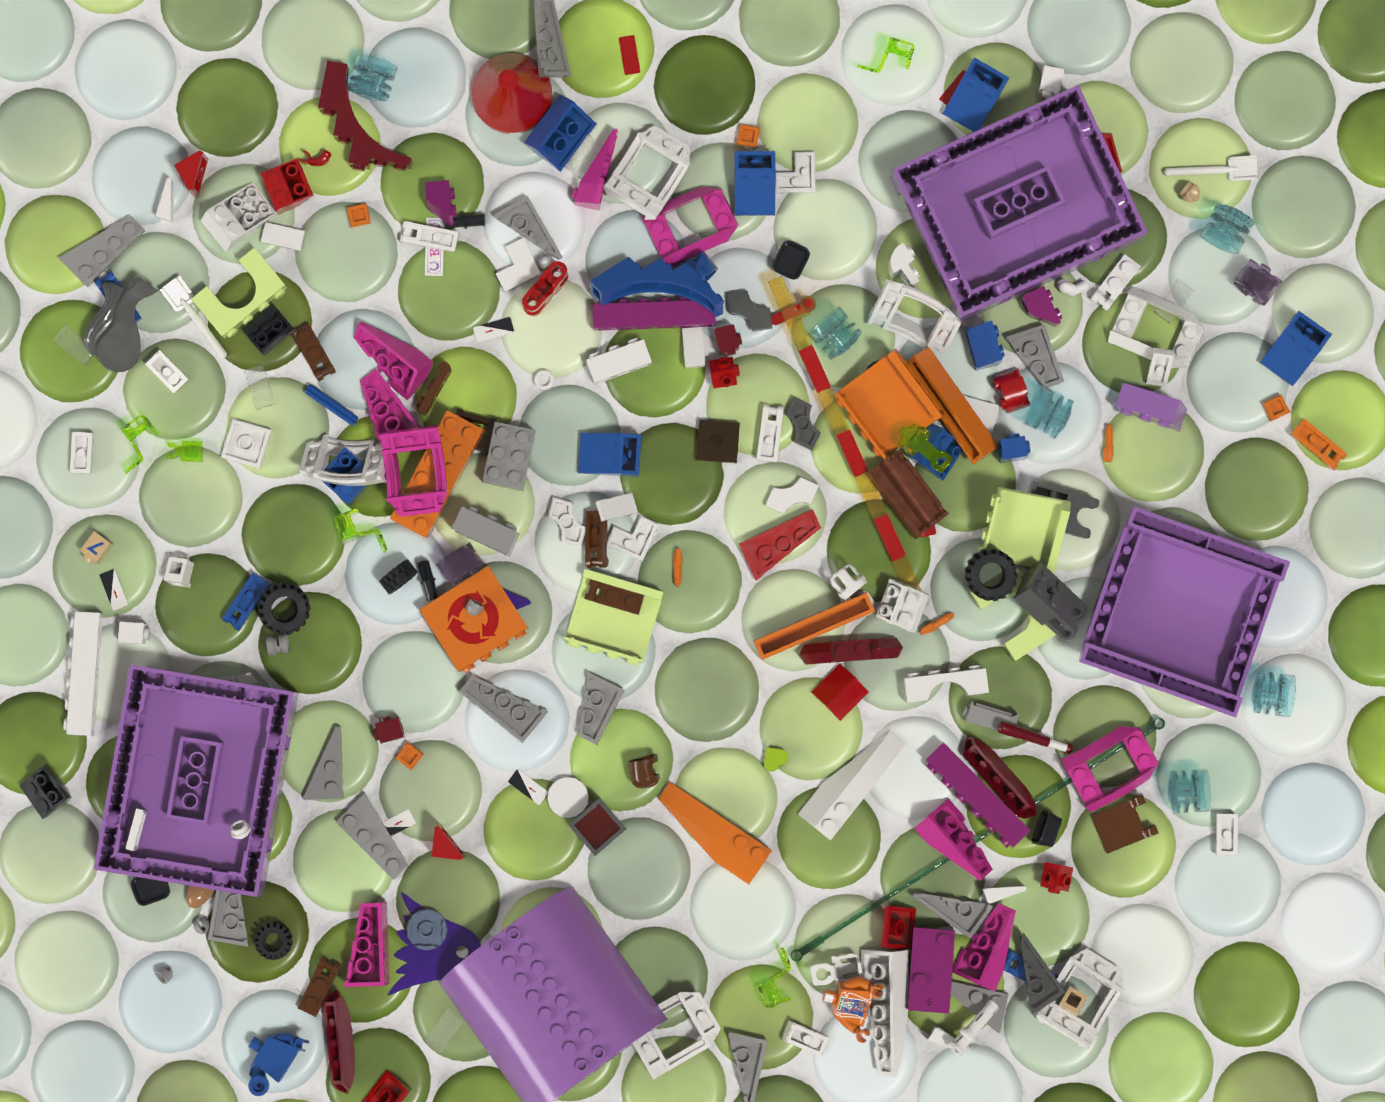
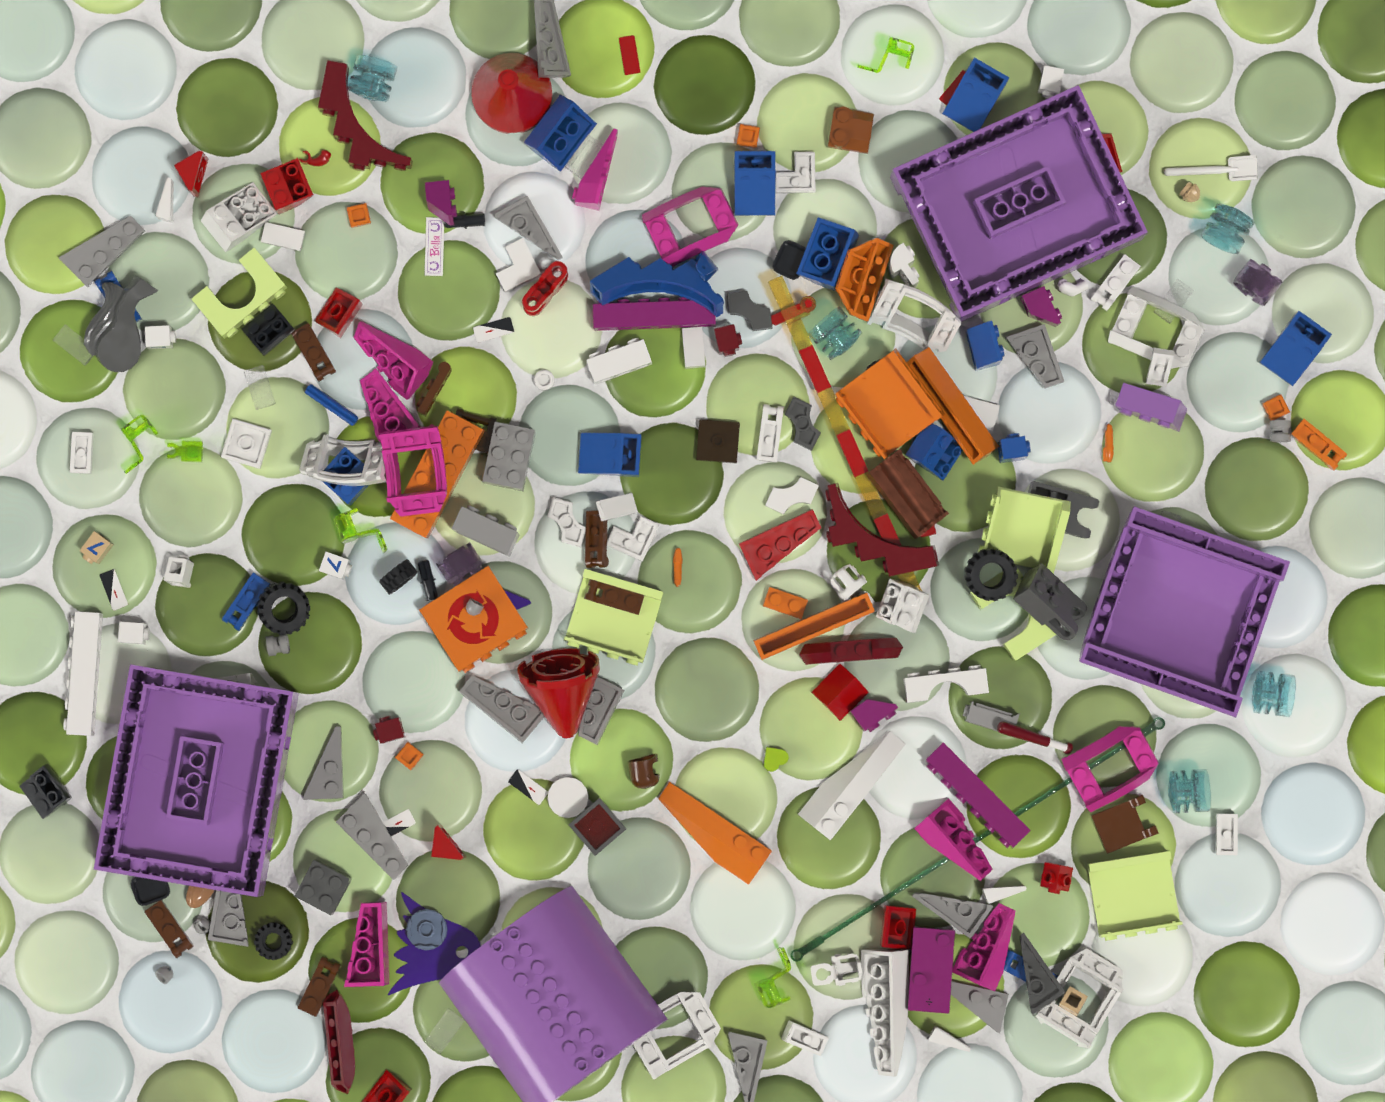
(136, 829): white tile -> none
(159, 337): none -> white brick
(166, 371): white slope -> none
(168, 928): none -> reddish brown plate
(180, 297): white piece -> none
(240, 829): white plate -> none
(273, 1058): blue torso -> none
(323, 887): none -> dark grey piece
(335, 566): none -> white brick
(338, 312): none -> red slope
(430, 237): white plate -> none
(561, 685): none -> red cone
(636, 196): white wedge -> none
(723, 372): red brick -> none
(785, 603): none -> orange plate
(826, 253): none -> blue slope
(848, 529): none -> dark red arch
(850, 130): none -> dark orange slope
(852, 1002): orange torso -> none
(862, 276): none -> orange wedge
(871, 712): none -> magenta slope
(915, 439): clear neon green piece -> none
(932, 626): orange piece -> none
(968, 1034): white pin -> none
(999, 777): dark red brick -> none
(1012, 389): red cylinder -> none
(1046, 829): black piece -> none
(1048, 412): clear light blue wheel -> none
(1134, 895): none -> yellowish green panel
(1280, 431): none -> light grey wheel

